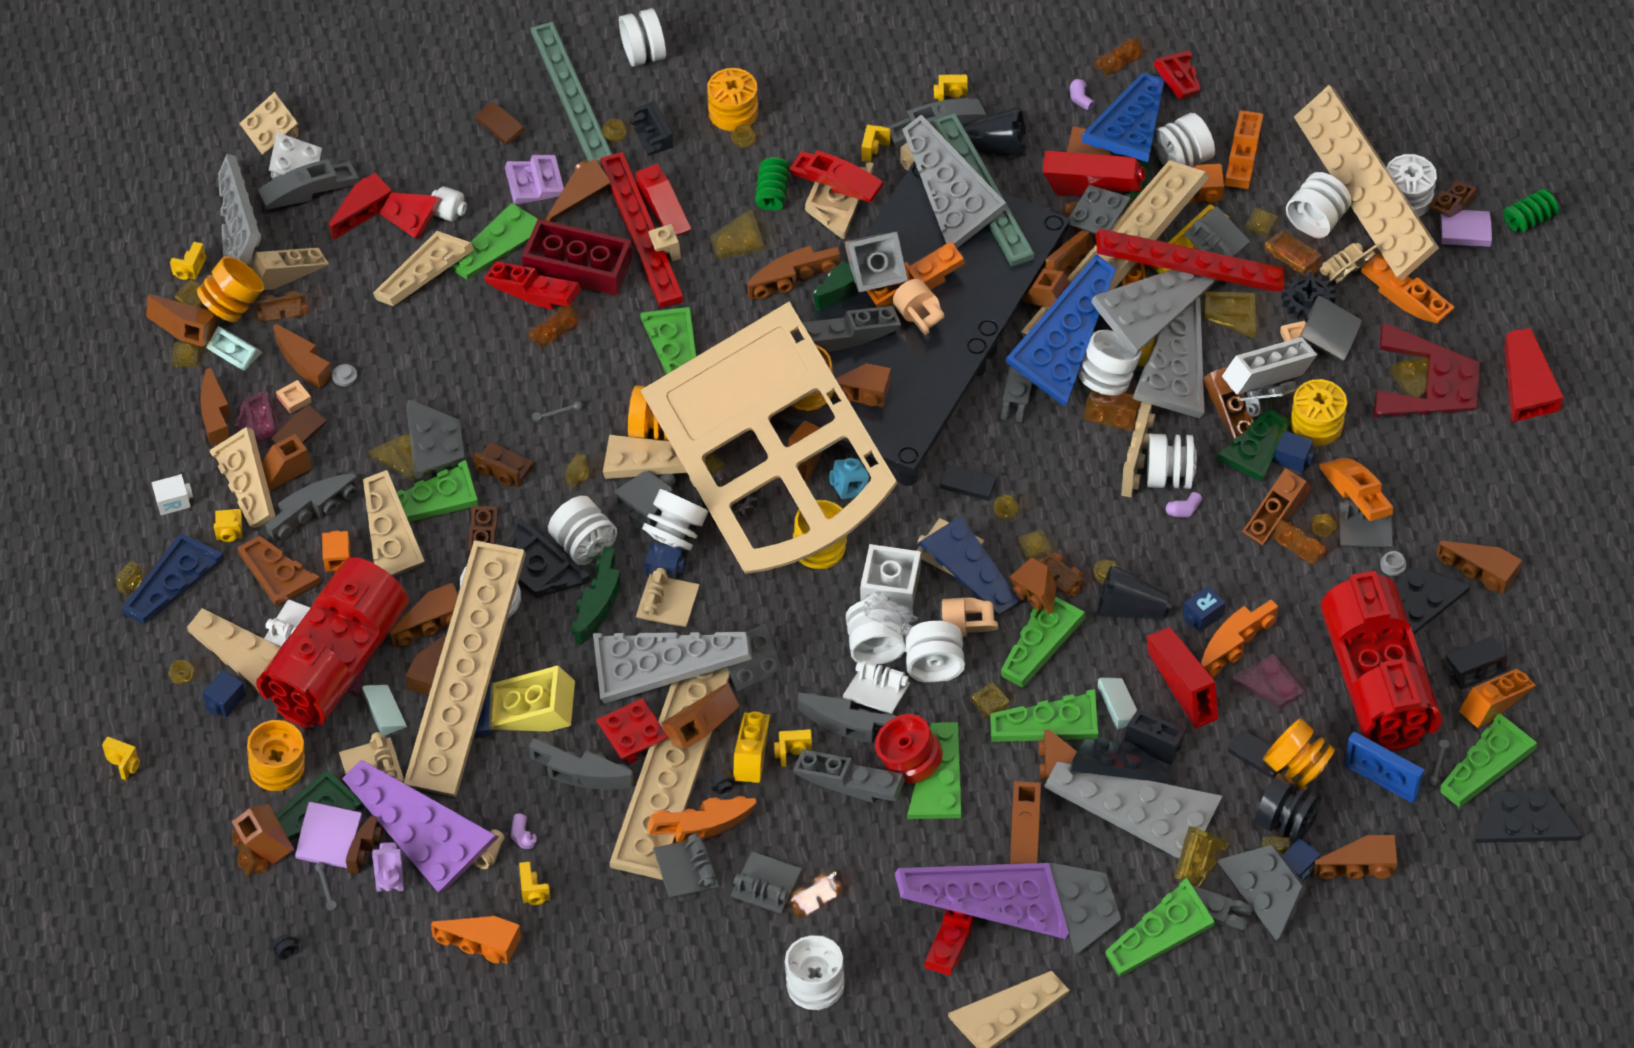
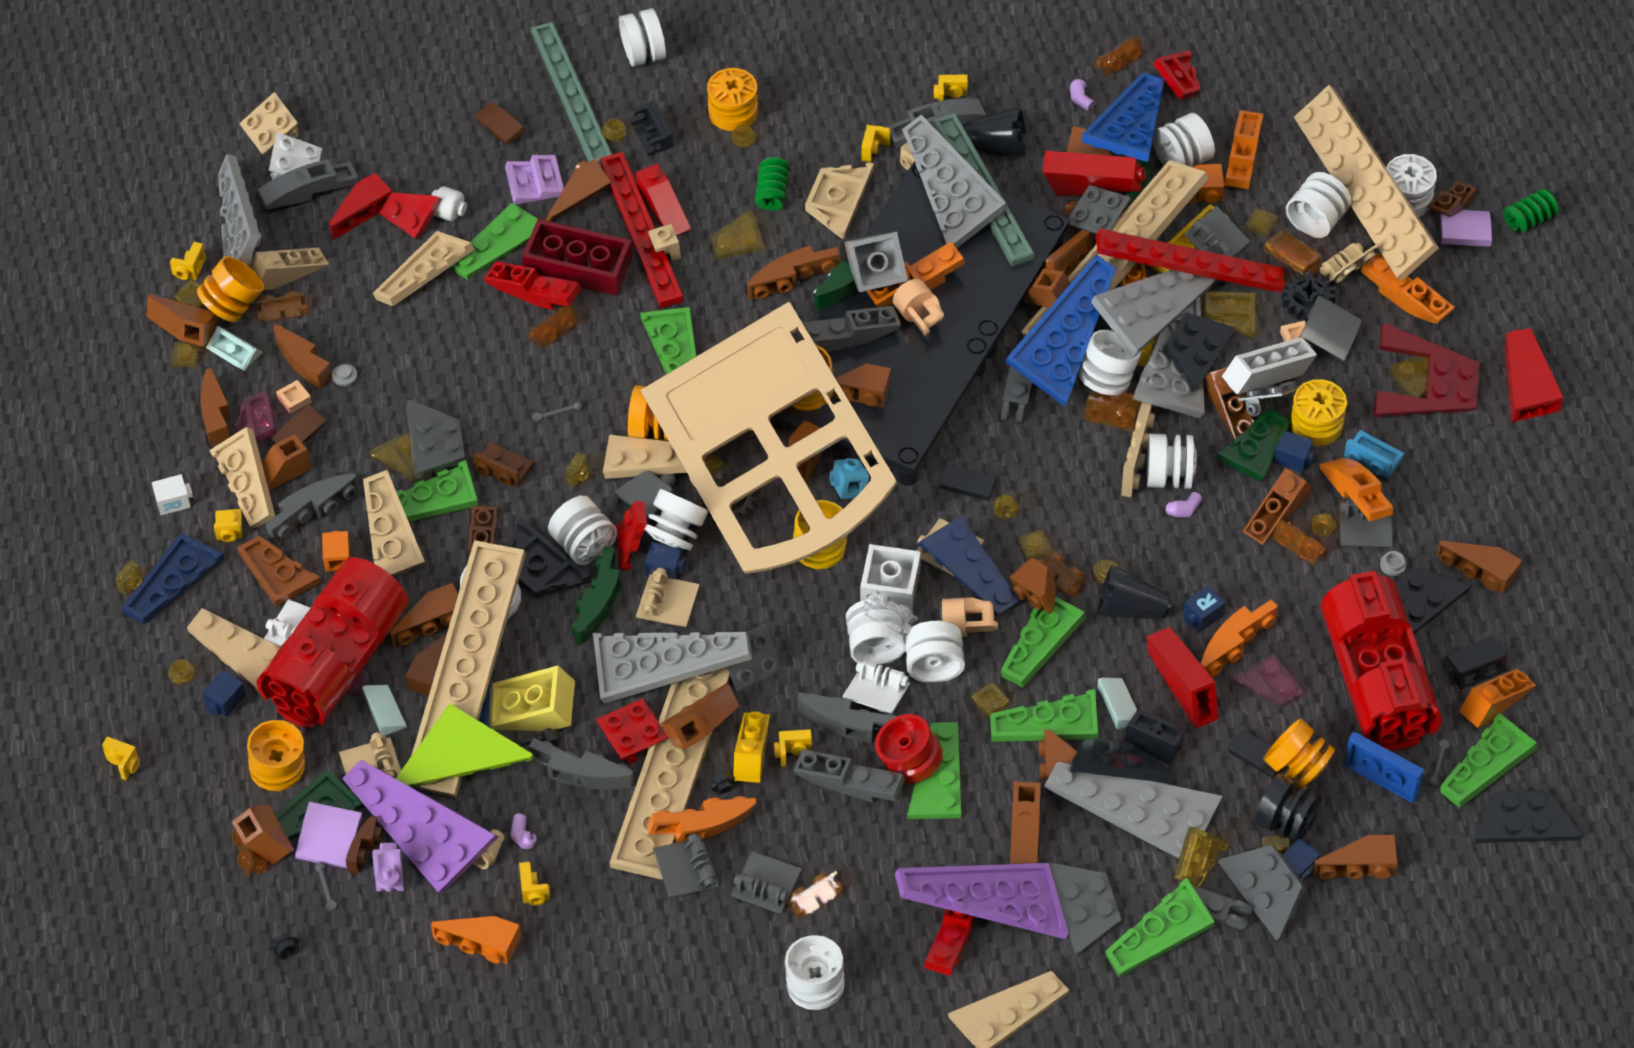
(458, 748): none -> lime tile
(546, 735): none -> black hand
(630, 532): none -> red wing
(838, 174): red slope -> none
(1196, 346): none -> black wing
(1373, 454): none -> dark azure bracket

